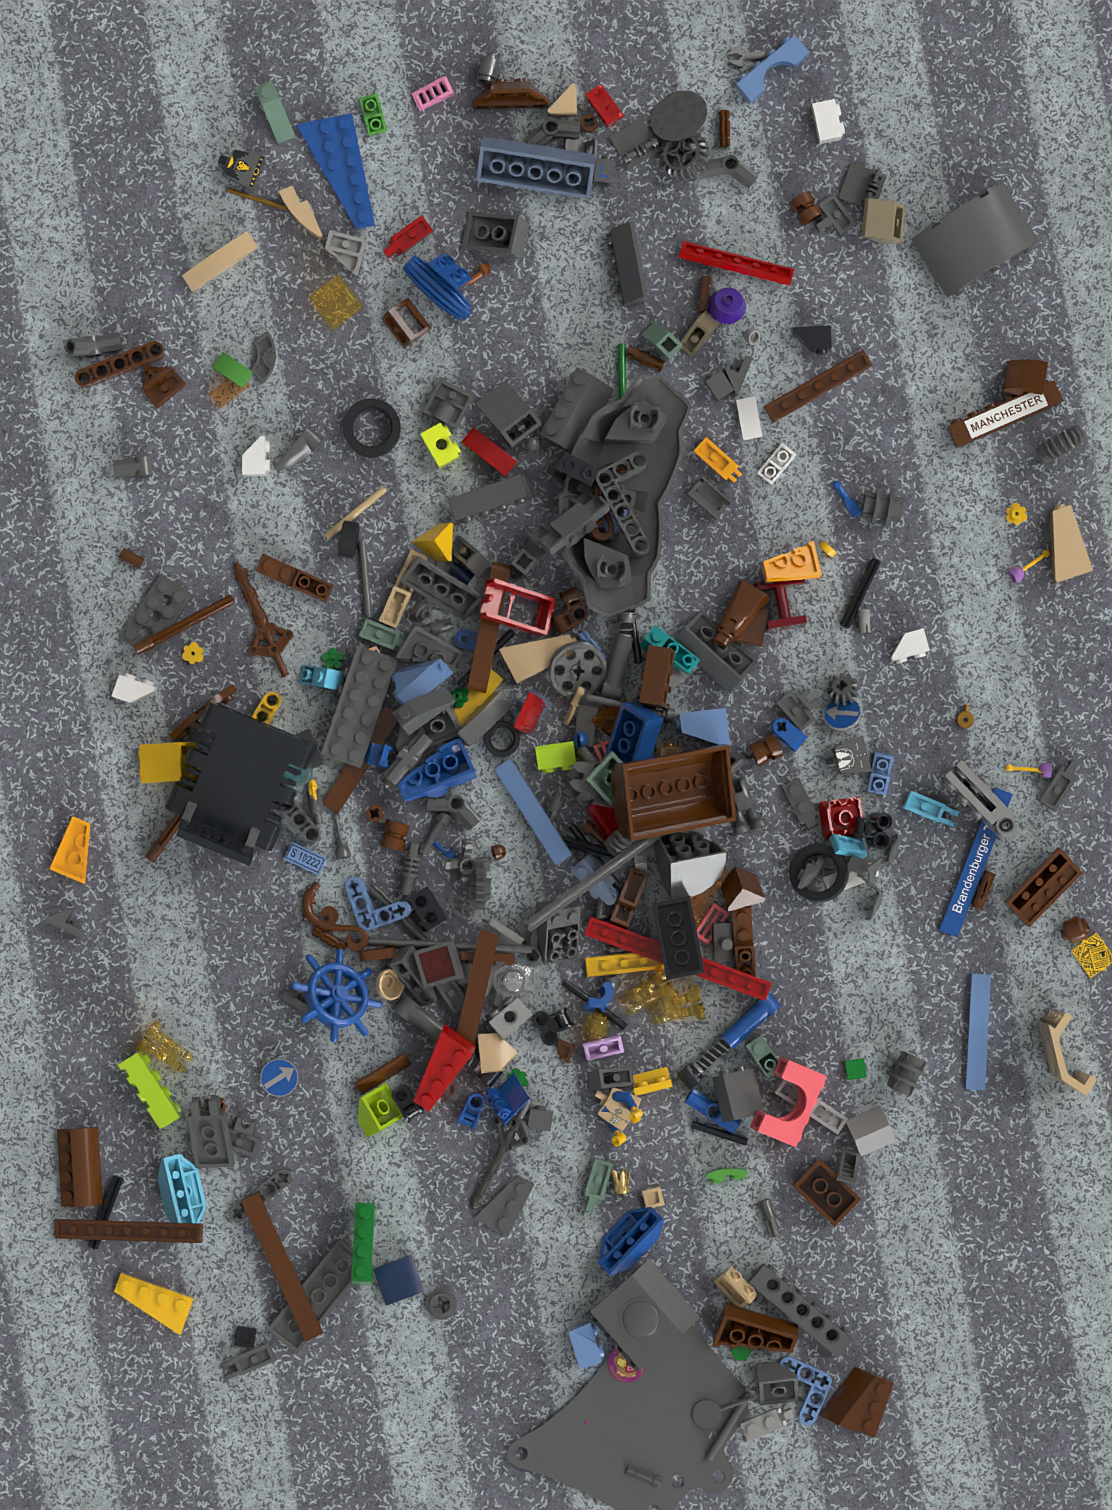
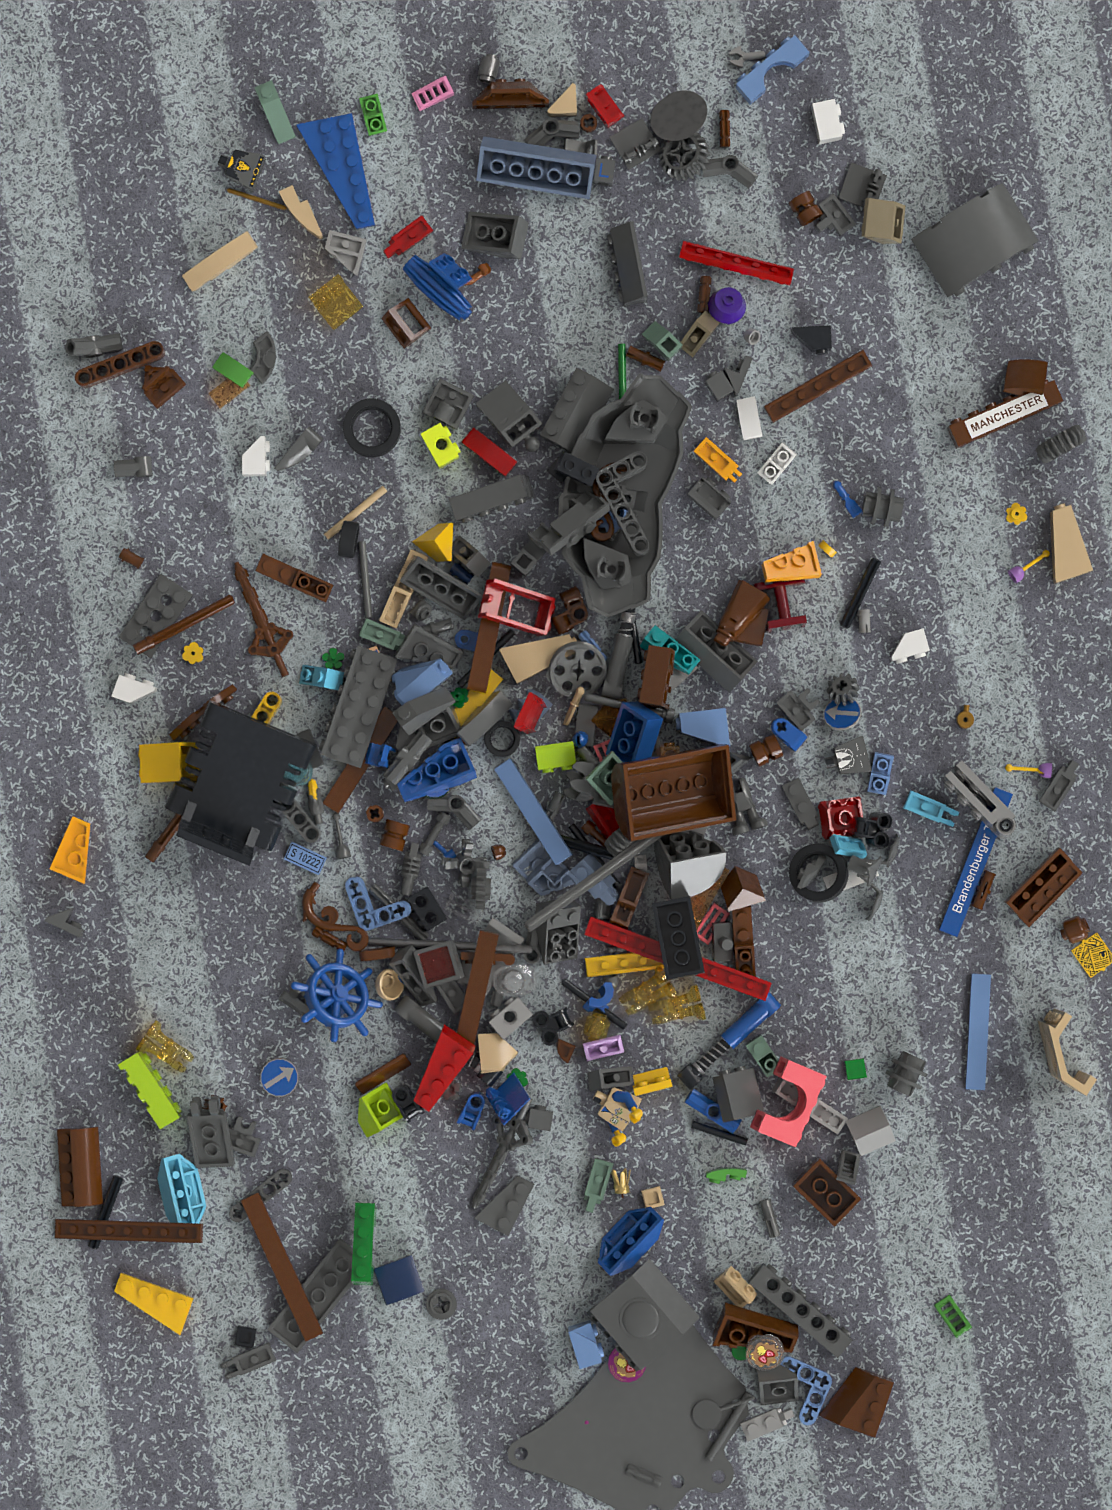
(545, 874): none -> sand blue slope
(764, 1352): none -> tile
(962, 1330): none -> bright green slope

